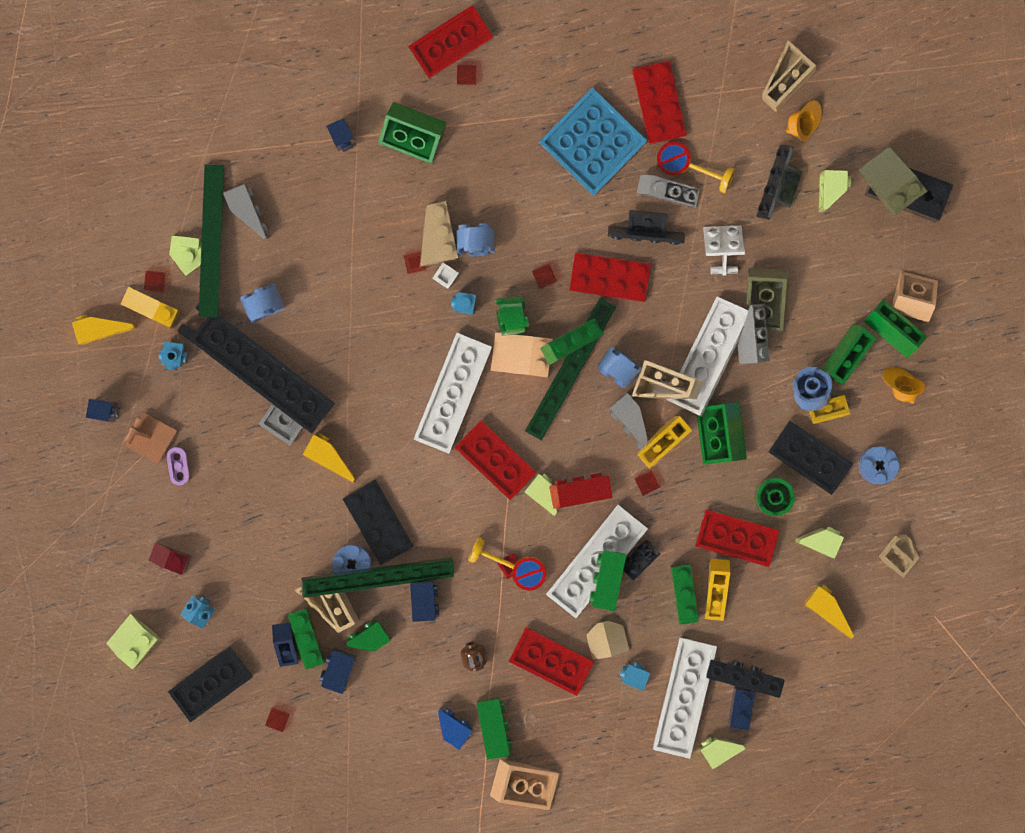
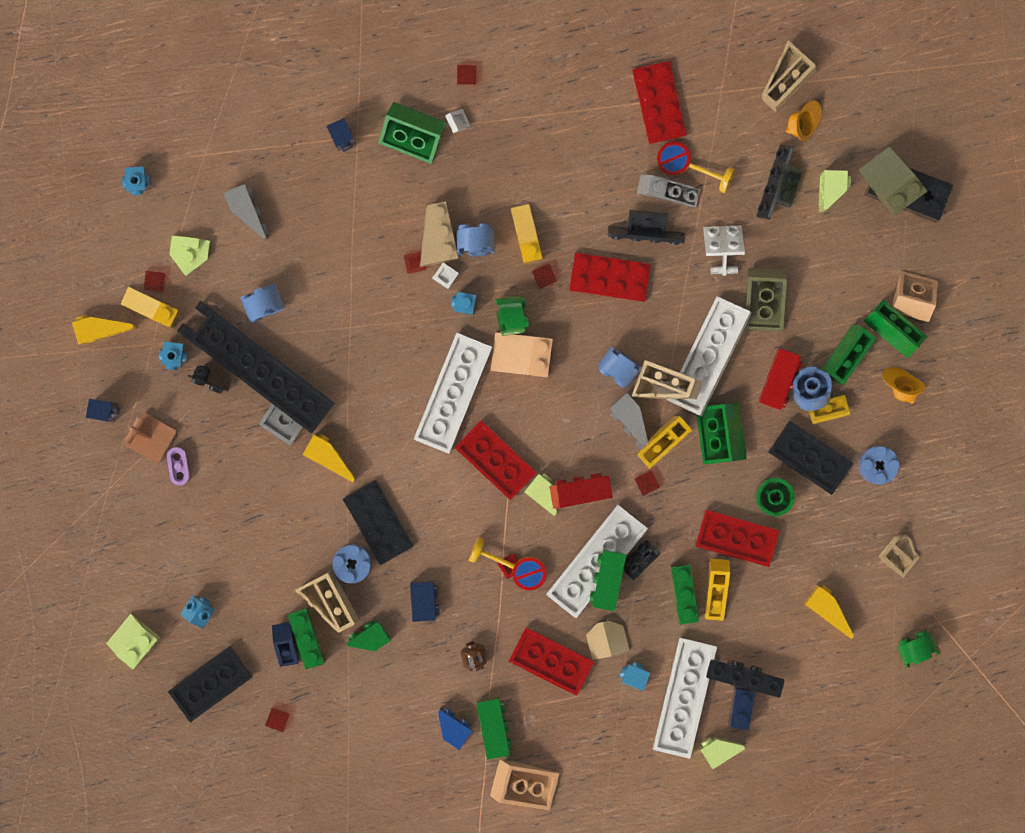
(133, 174): none -> dark azure brick
(169, 558): dark red slope -> none
(201, 376): none -> black hinge
(211, 241): dark green tile -> none
(338, 671): dark blue brick -> none
(377, 577): dark green tile -> none
(450, 42): red plate -> none
(457, 120): none -> white plate
(526, 234): none -> yellow slope
(566, 376): dark green tile -> none
(571, 341): green brick -> none
(592, 141): dark azure plate -> none
(753, 339): light grey slope -> none
(780, 379): none -> red brick
(822, 540): yellowish green slope -> none
(917, 649): none -> green brick

